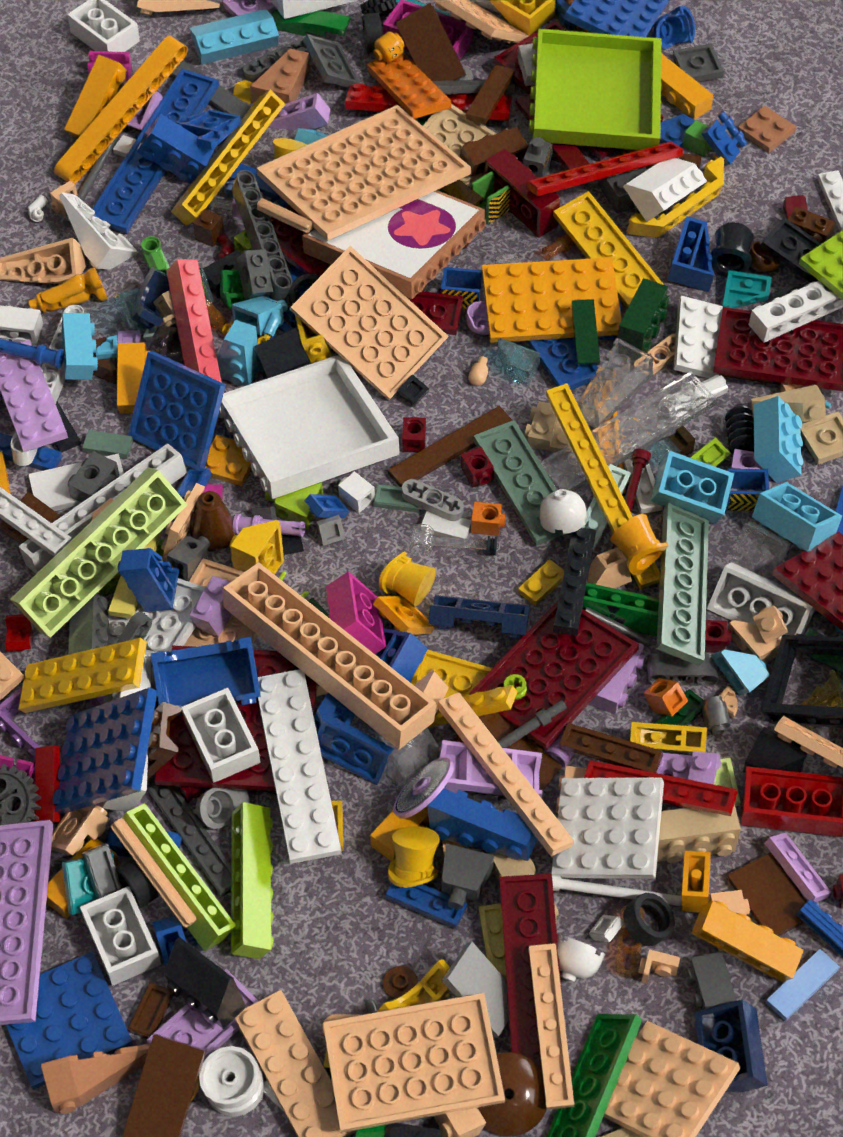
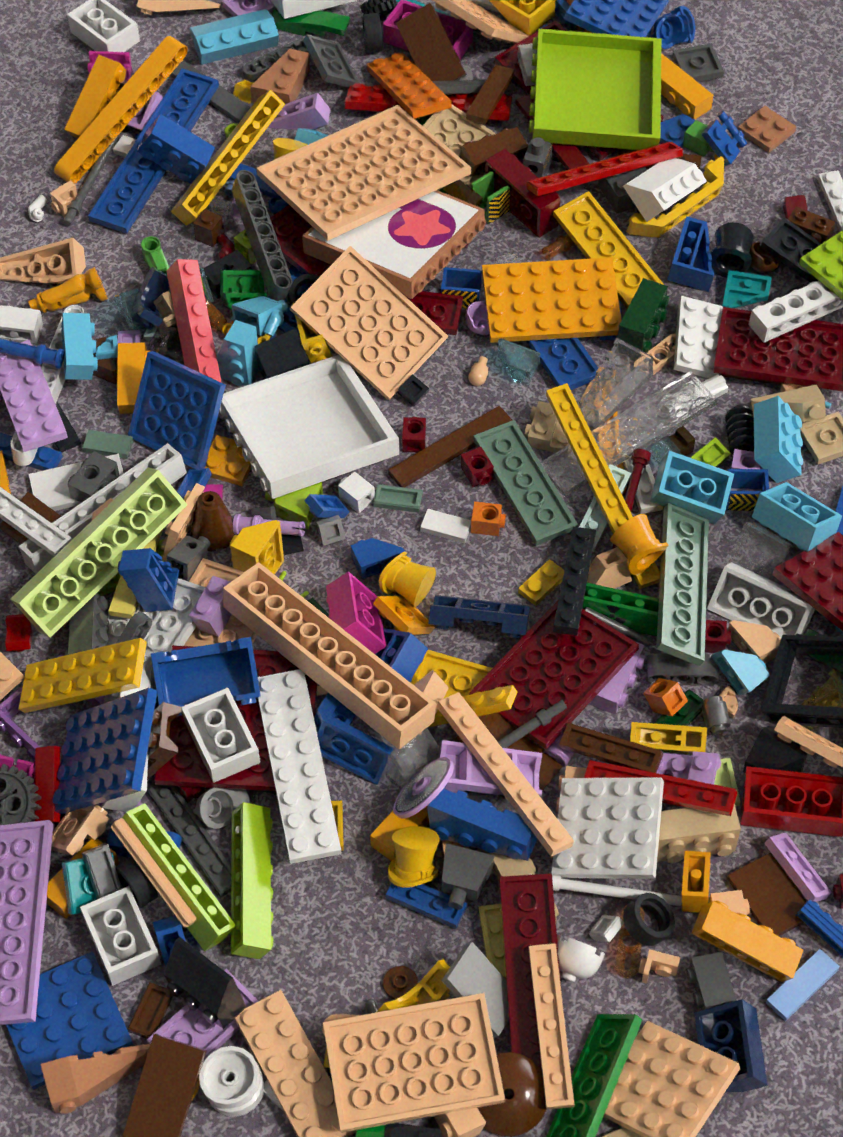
(97, 241): white wedge -> none
(211, 126): blue wing -> none
(254, 274): dark grey brick -> none
(284, 215): light nougat axle -> none
(372, 556): none -> blue slope
(389, 47): light orange head -> none
(423, 540): clear piece -> none
(428, 491): light grey beam -> none
(517, 679): lime bush -> none
(563, 511): white cylinder -> none
(585, 332): dark green tile -> none
(770, 623): light nougat bracket -> none

